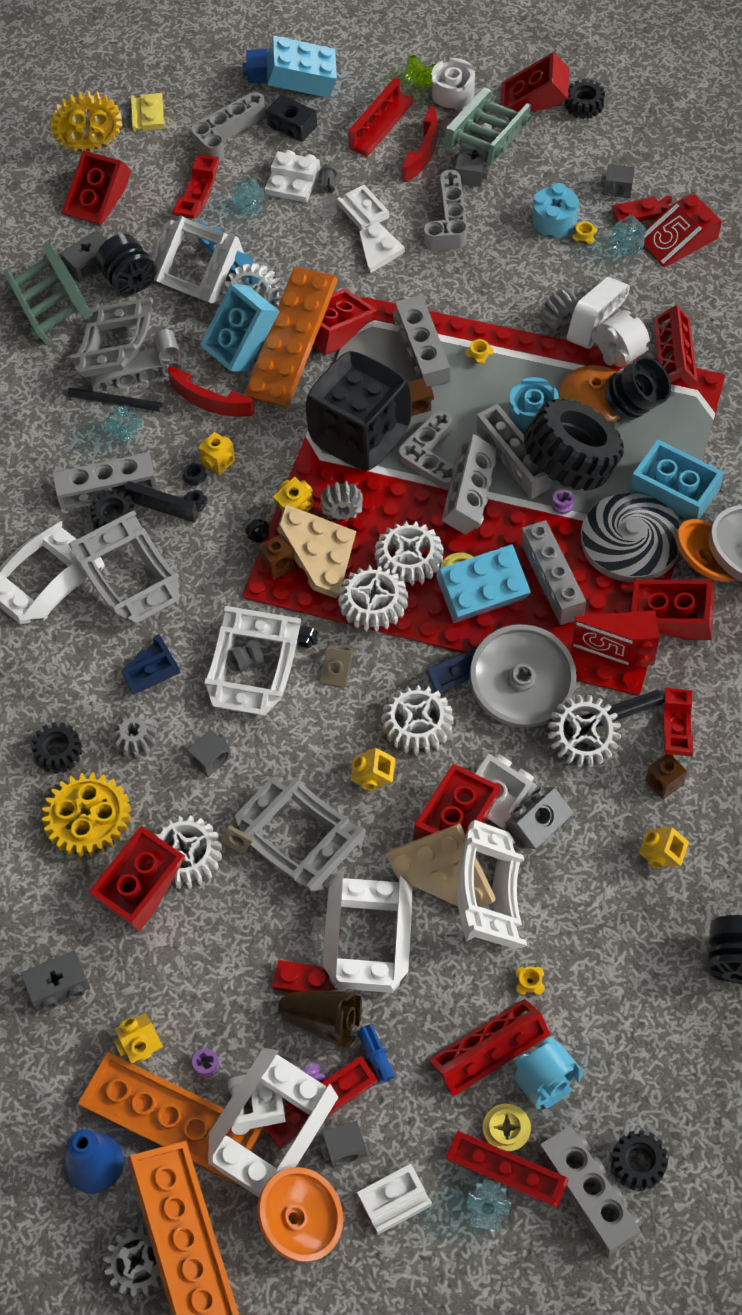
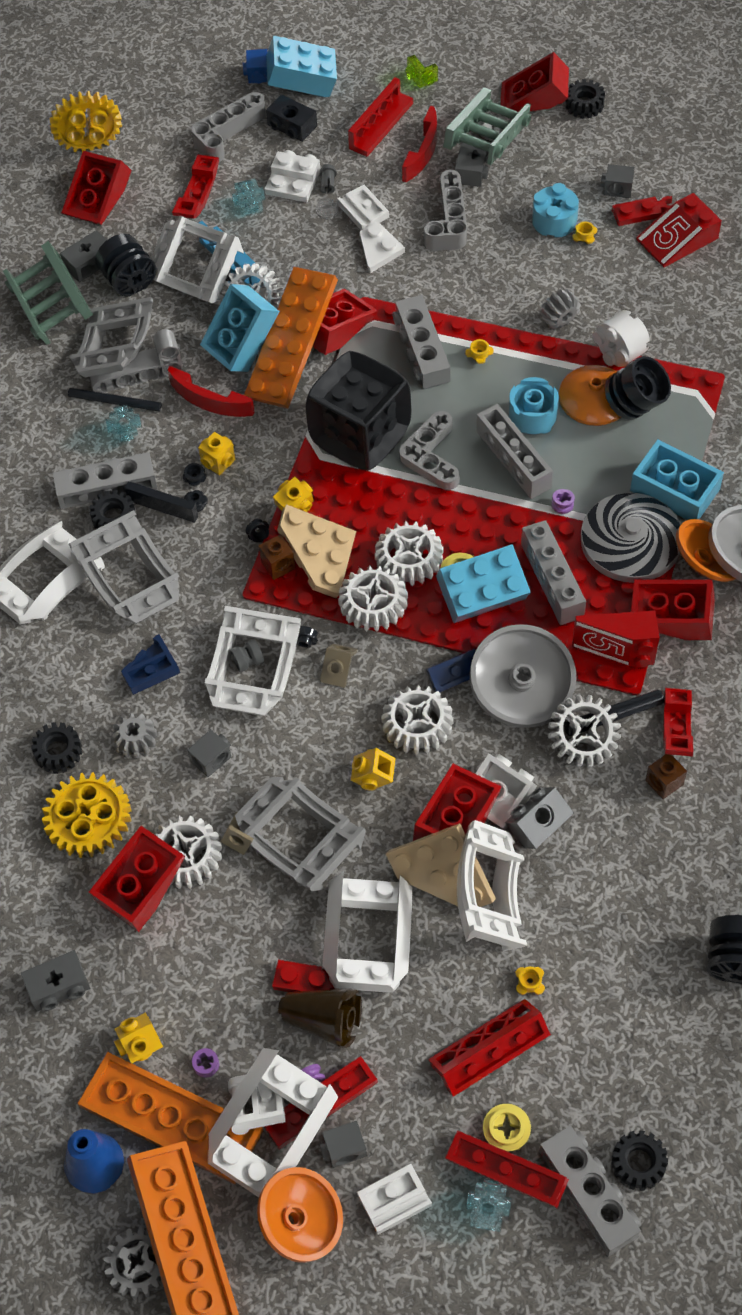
(147, 112): light yellow plate -> none
(341, 501): light grey gear -> none
(376, 1054): blue axle -> none
(420, 396): reddish brown brick -> none
(453, 83): white brick -> none
(469, 485): light grey brick -> none
(547, 1073): medium azure brick -> none
(573, 444): black tyre -> none
(594, 309): white beam -> none
(628, 236): clear light blue brick -> none
(663, 847): yellow brick -> none
(680, 342): red fence -> none

